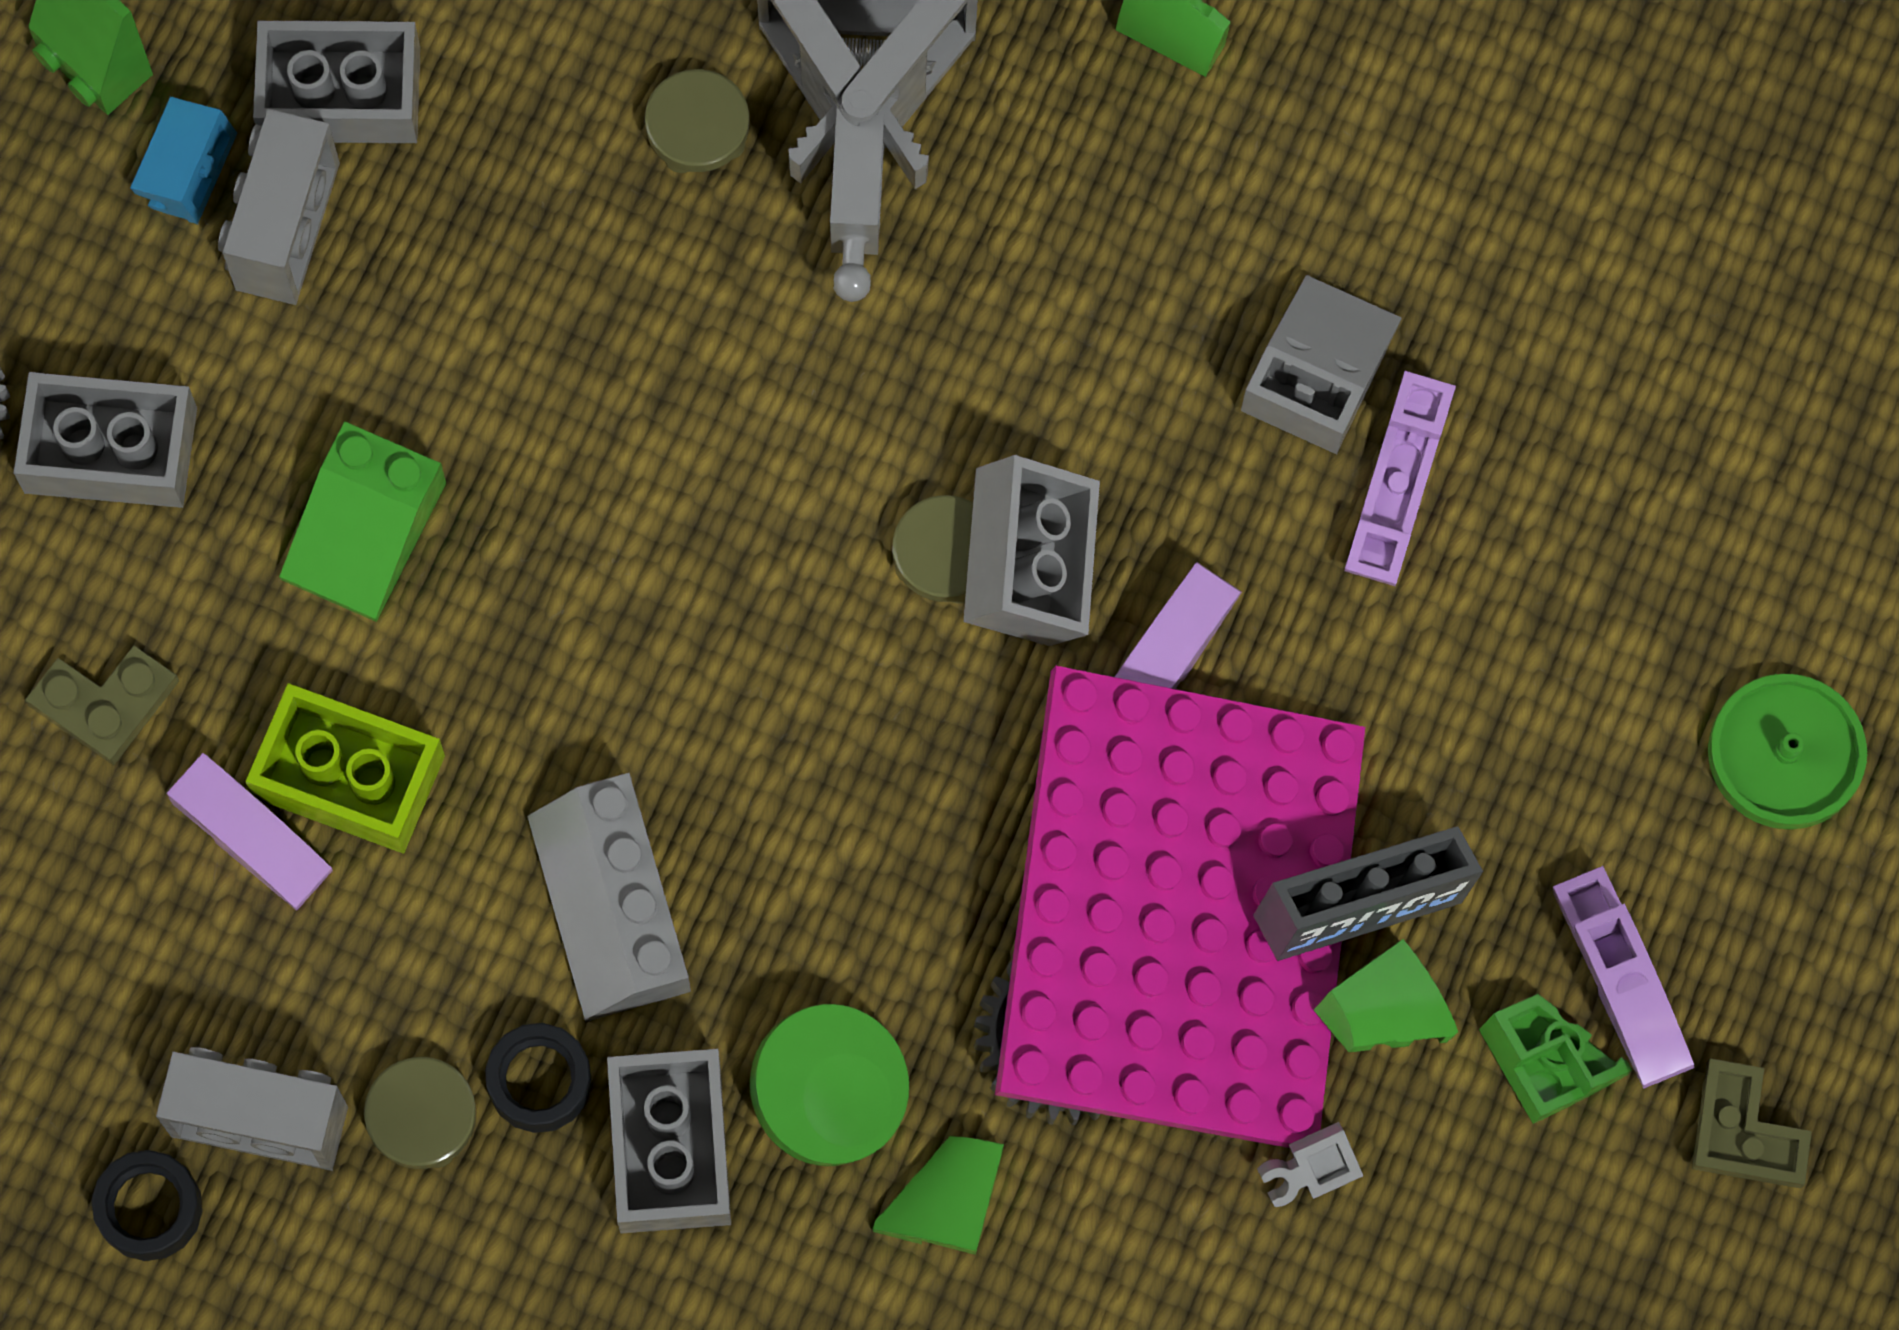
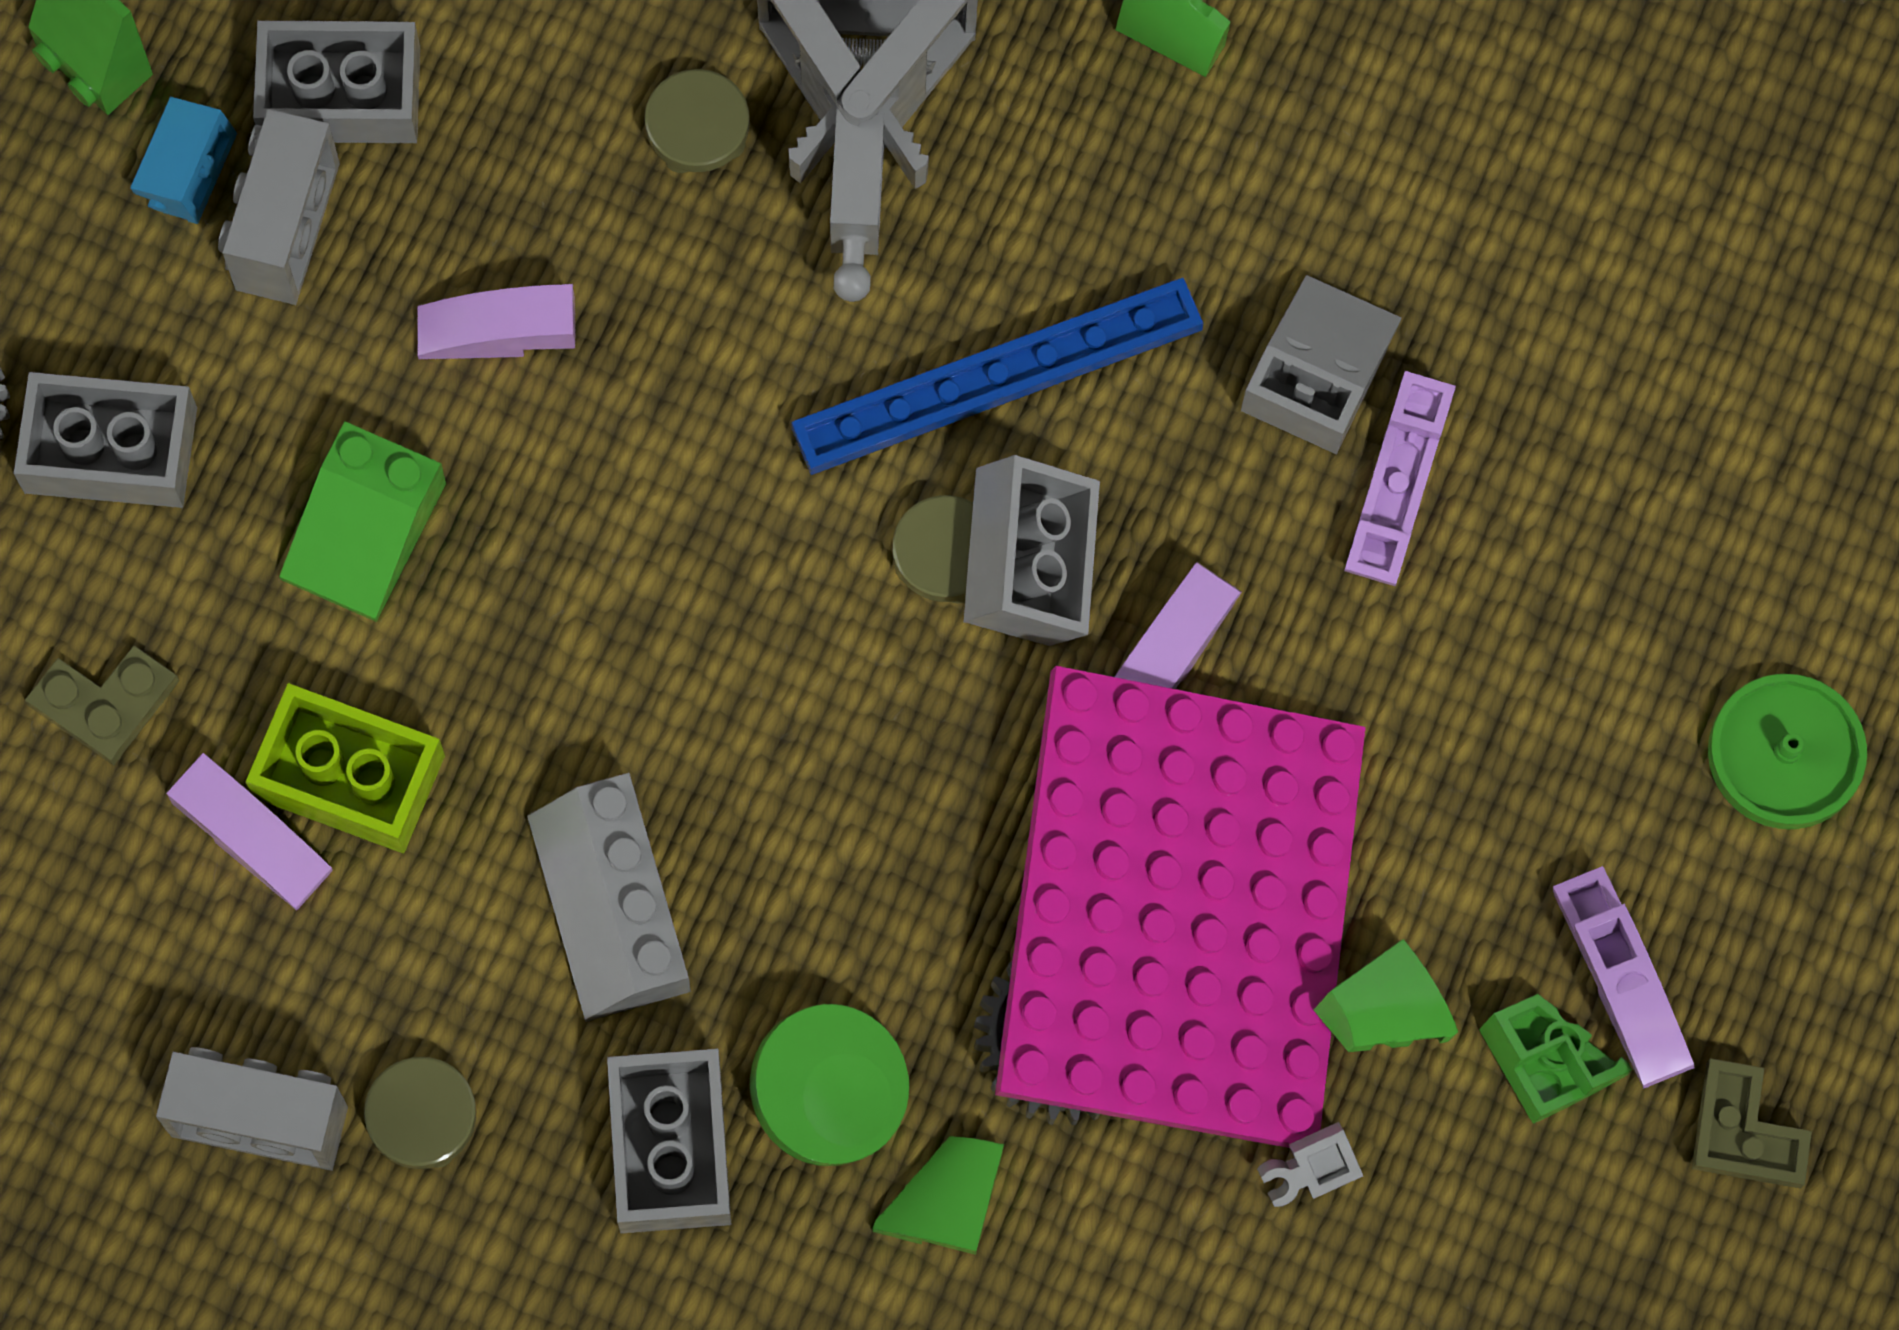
(112, 1181): black tyre -> none
(498, 323): none -> lavender slope
(533, 1036): black tyre -> none
(996, 376): none -> blue plate
(1367, 893): dark grey brick -> none

